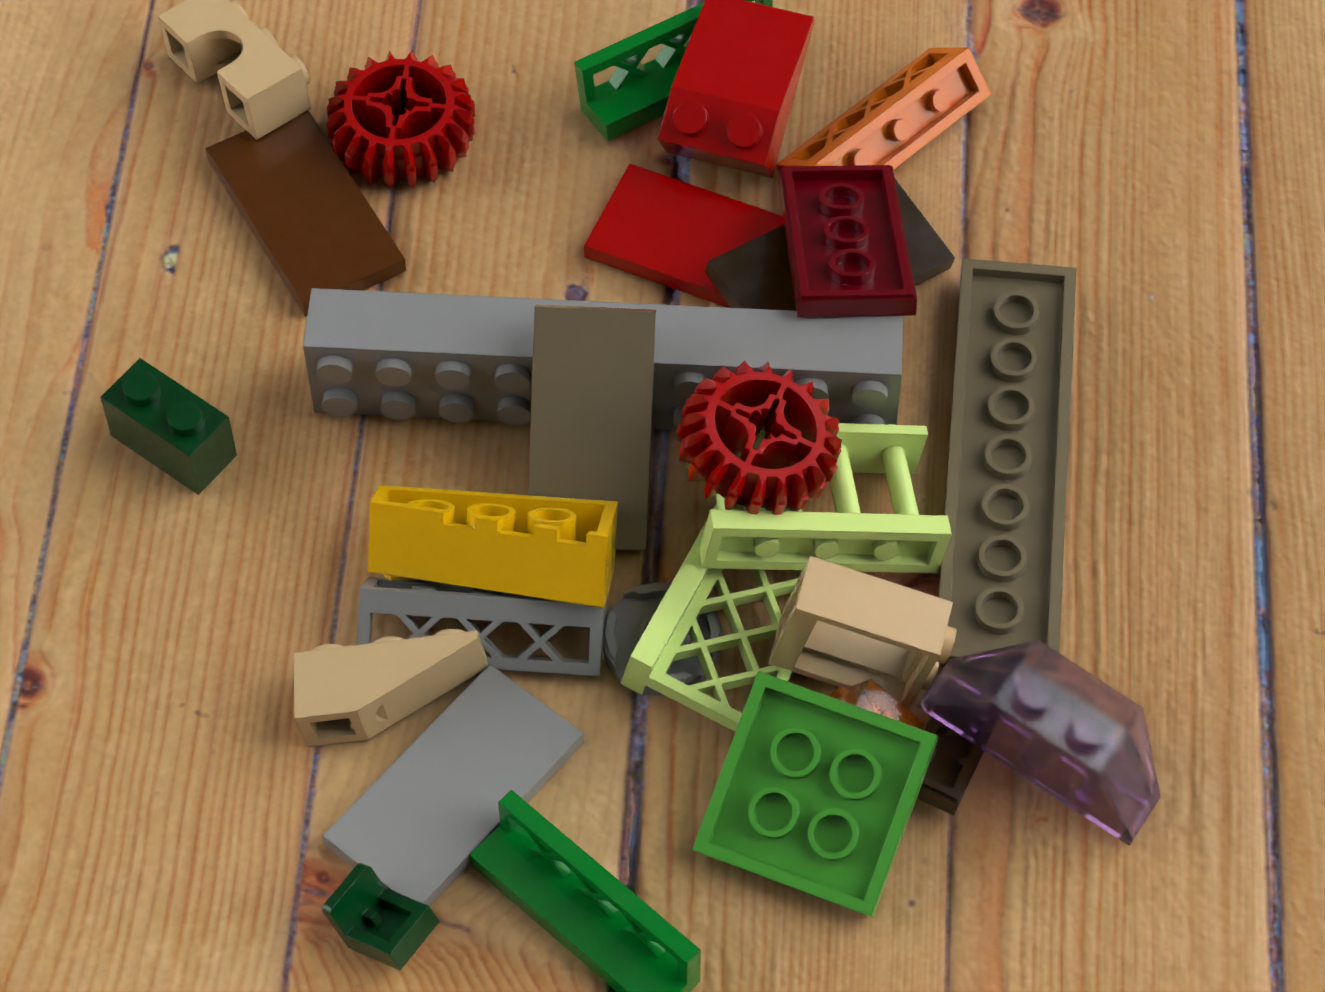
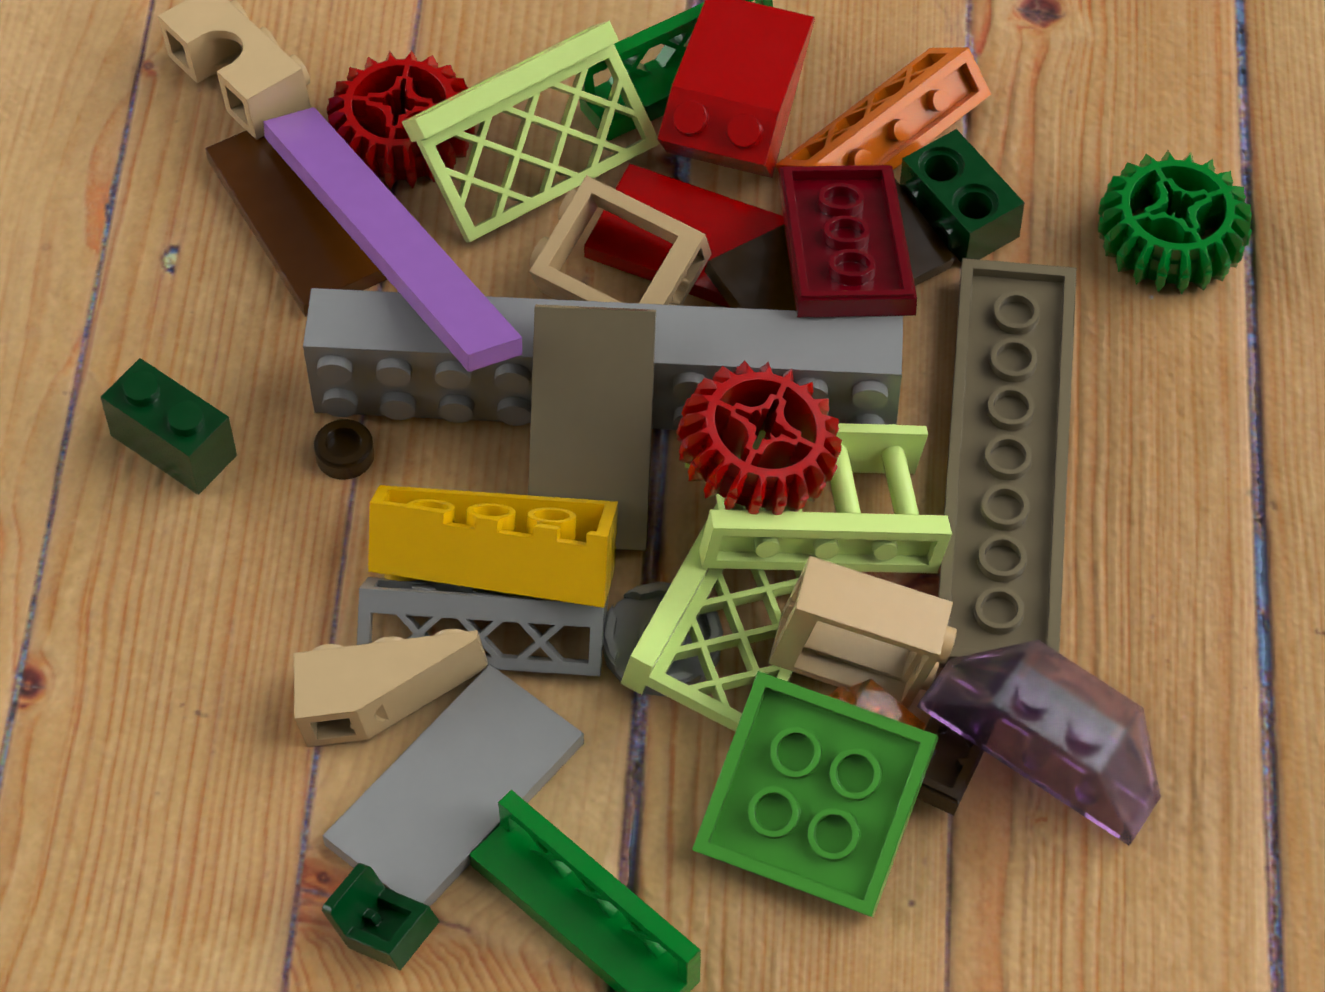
(344, 449): none -> dark brown tile
(394, 240): none -> medium lavender tile
(511, 87): none -> yellowish green fence
(671, 281): none -> tan window
(962, 197): none -> dark green brick
(1167, 237): none -> green gear

